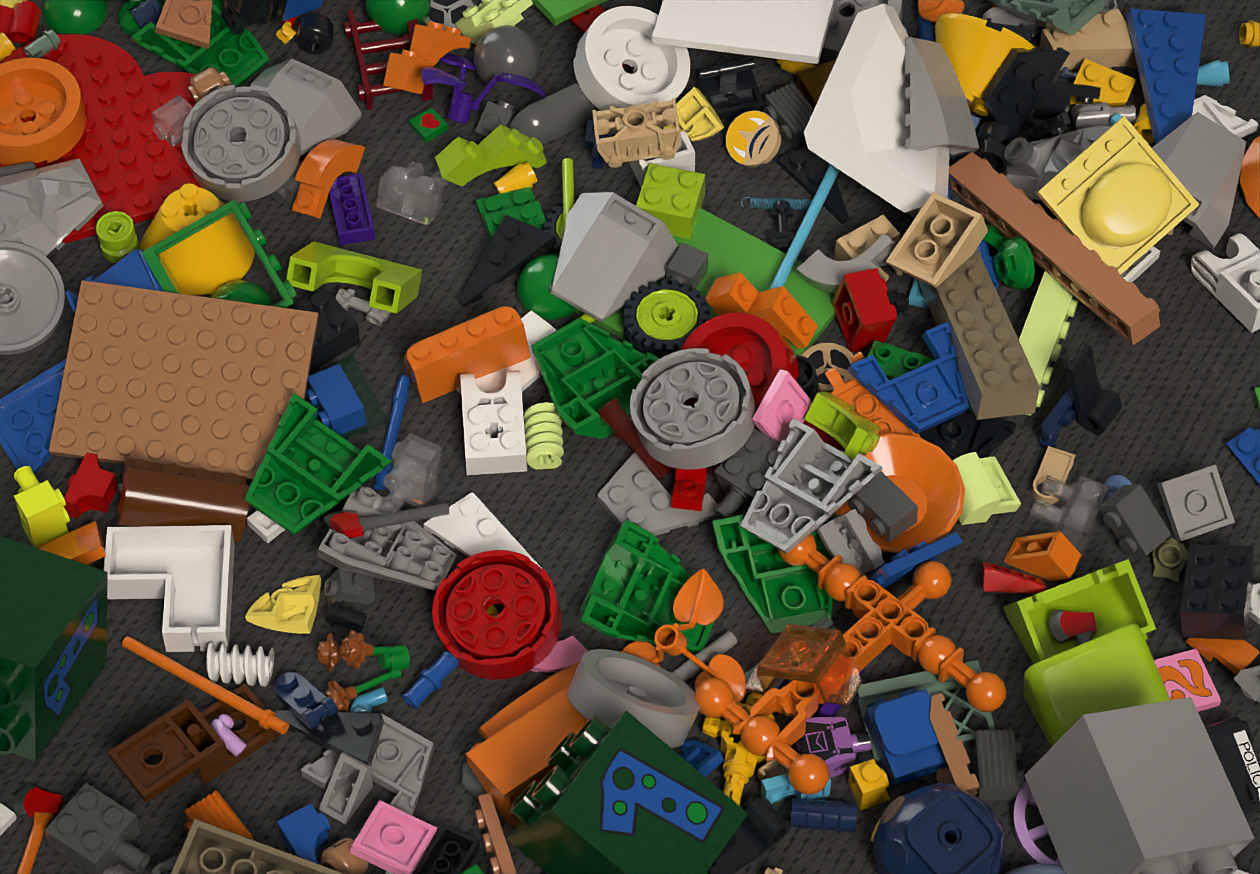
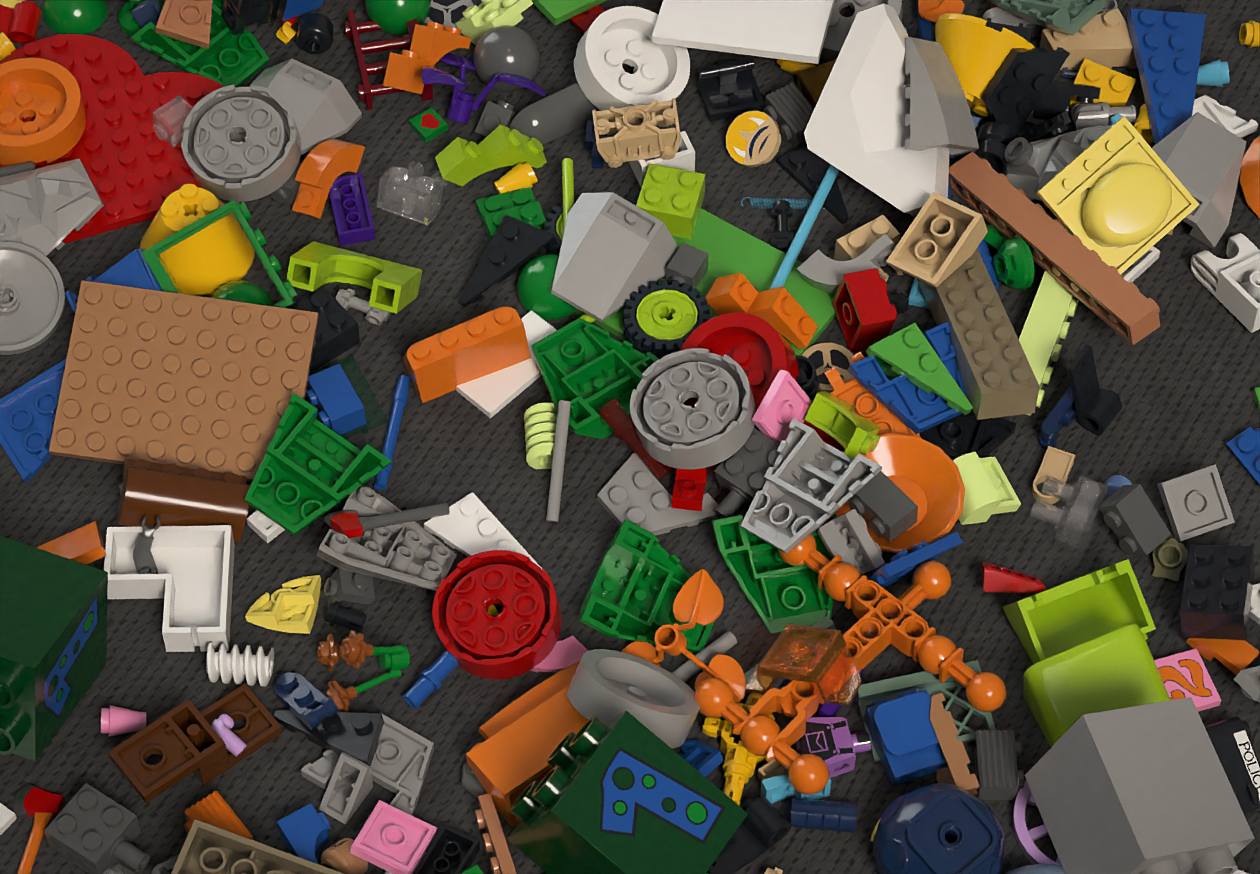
(40, 508): neon yellow brick -> none
(41, 46): sand green pin -> none
(90, 488): red brick -> none
(116, 236): lime wheel -> none
(121, 720): none -> bright pink cone
(142, 554): none -> dark grey arm
(207, 82): medium nougat head -> none
(266, 718): orange bar -> none
(365, 702): dark azure arm -> none
(413, 473): clear brick -> none
(493, 427): white brick -> none
(558, 461): none -> light grey bar
(696, 116): light yellow brick -> none
(868, 784): yellow brick -> none
(916, 359): none -> bright green wing
(1044, 555): orange slope -> none
(1072, 625): piece -> none

